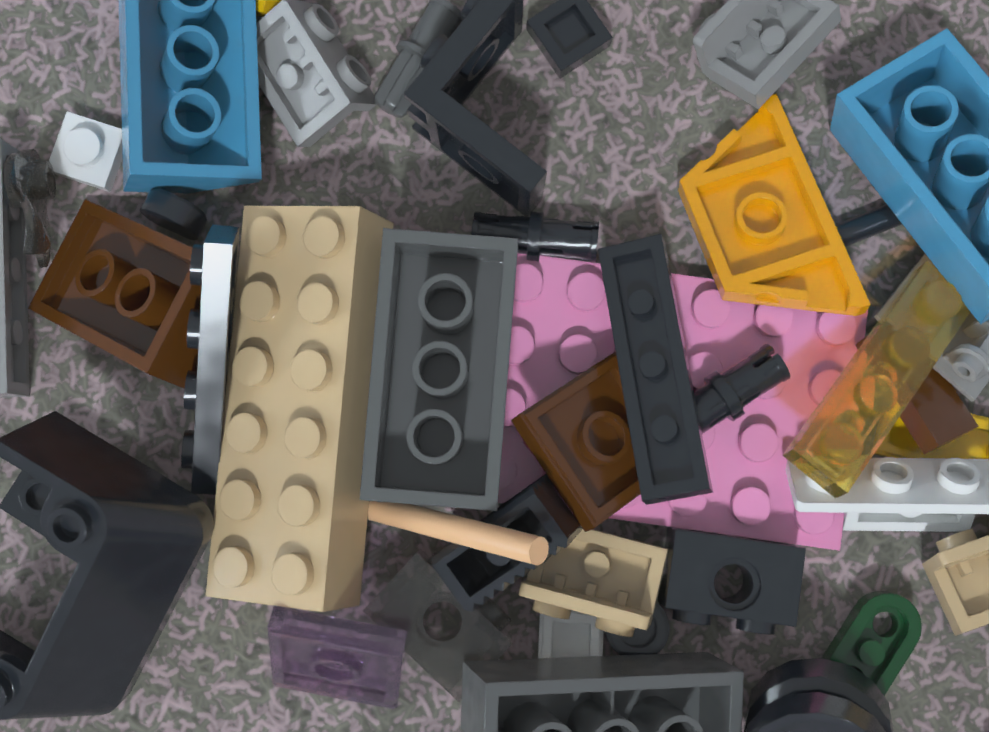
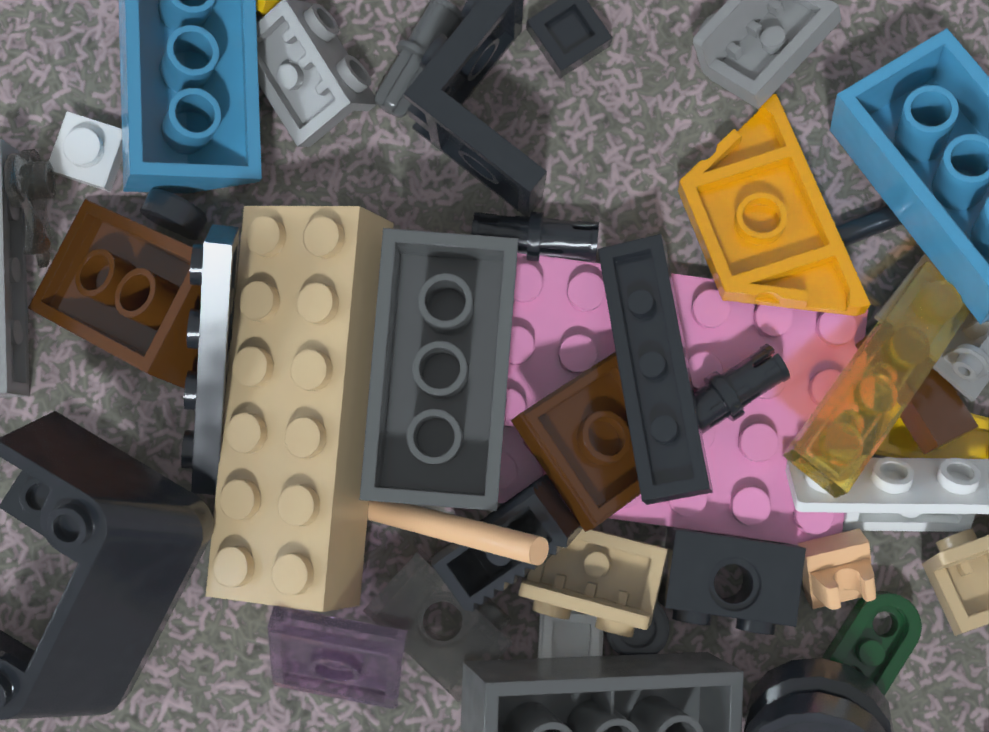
(838, 570): none -> light nougat tile

